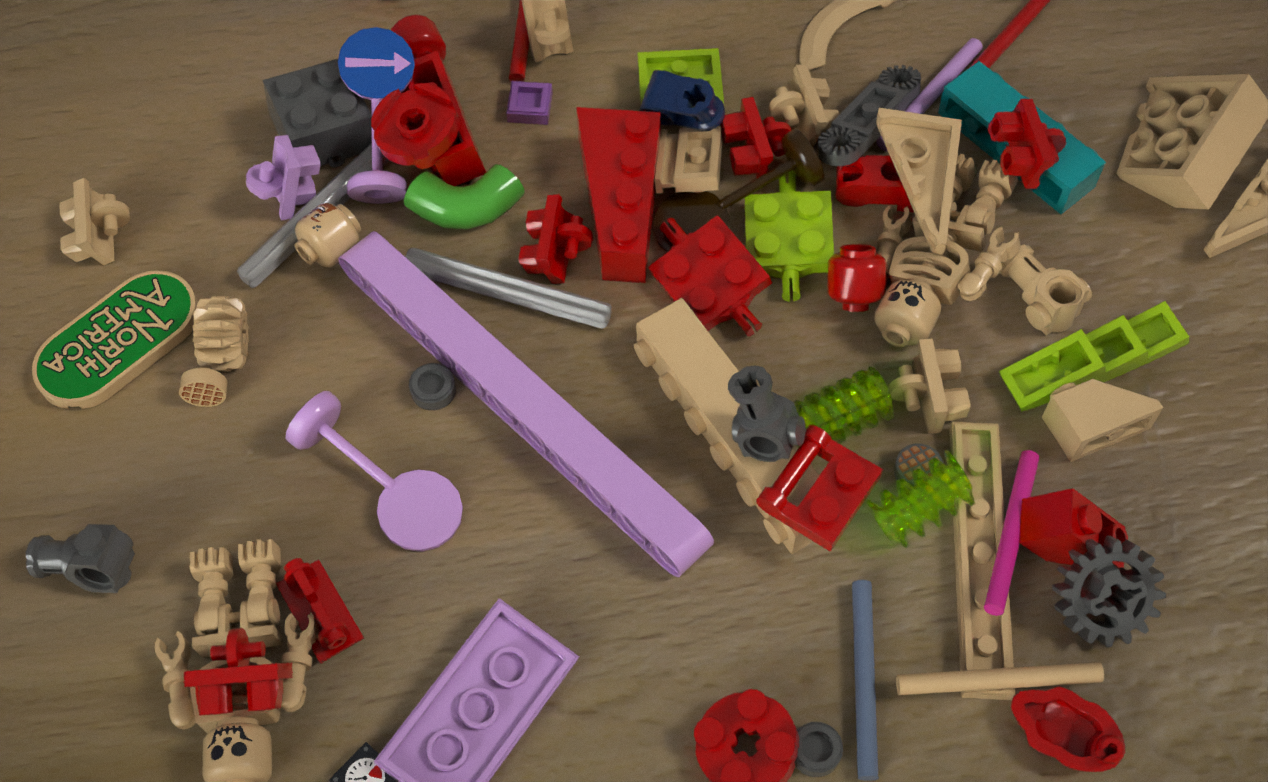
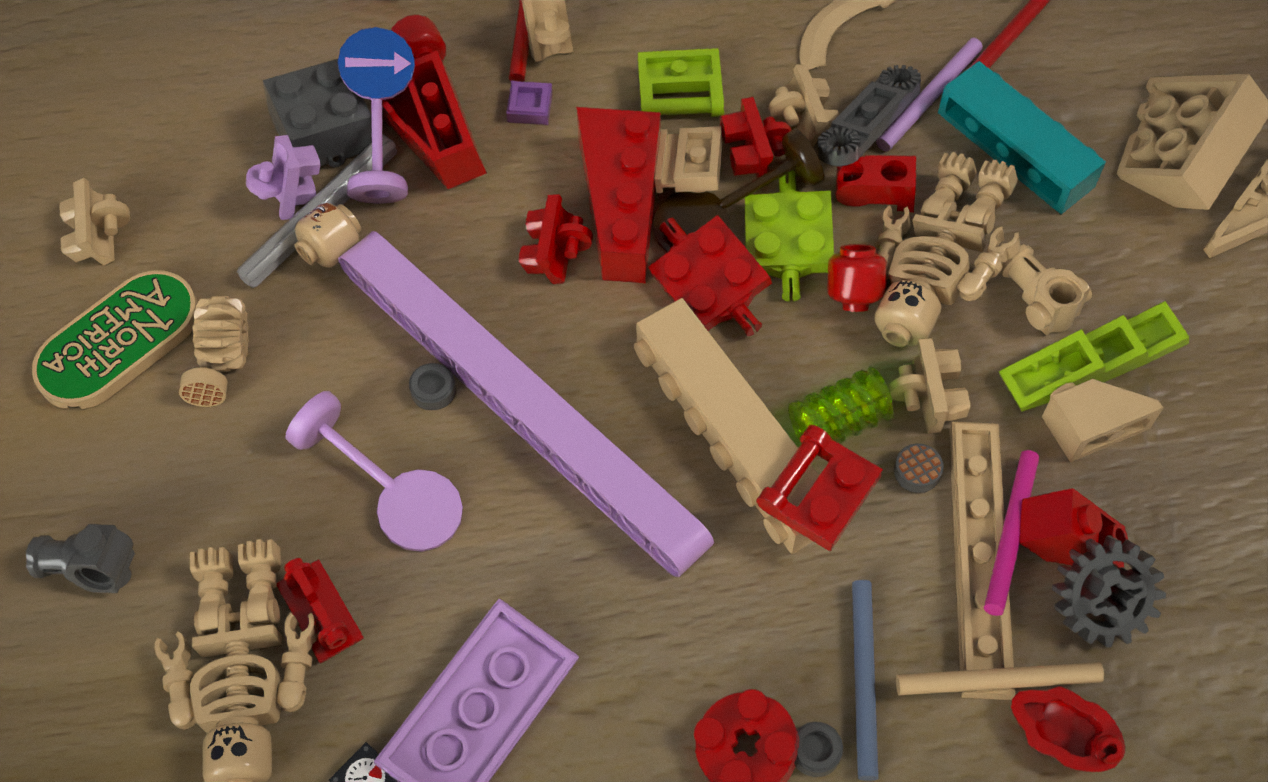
(263, 681): red hips -> none
(424, 144): red plate -> none
(464, 206): bright green cylinder -> none
(511, 288): light grey axle -> none
(683, 101): dark blue piece -> none
(764, 421): dark grey connector -> none
(922, 500): clear neon green piece -> none
(925, 159): tan wing -> none
(1031, 143): red hips -> none

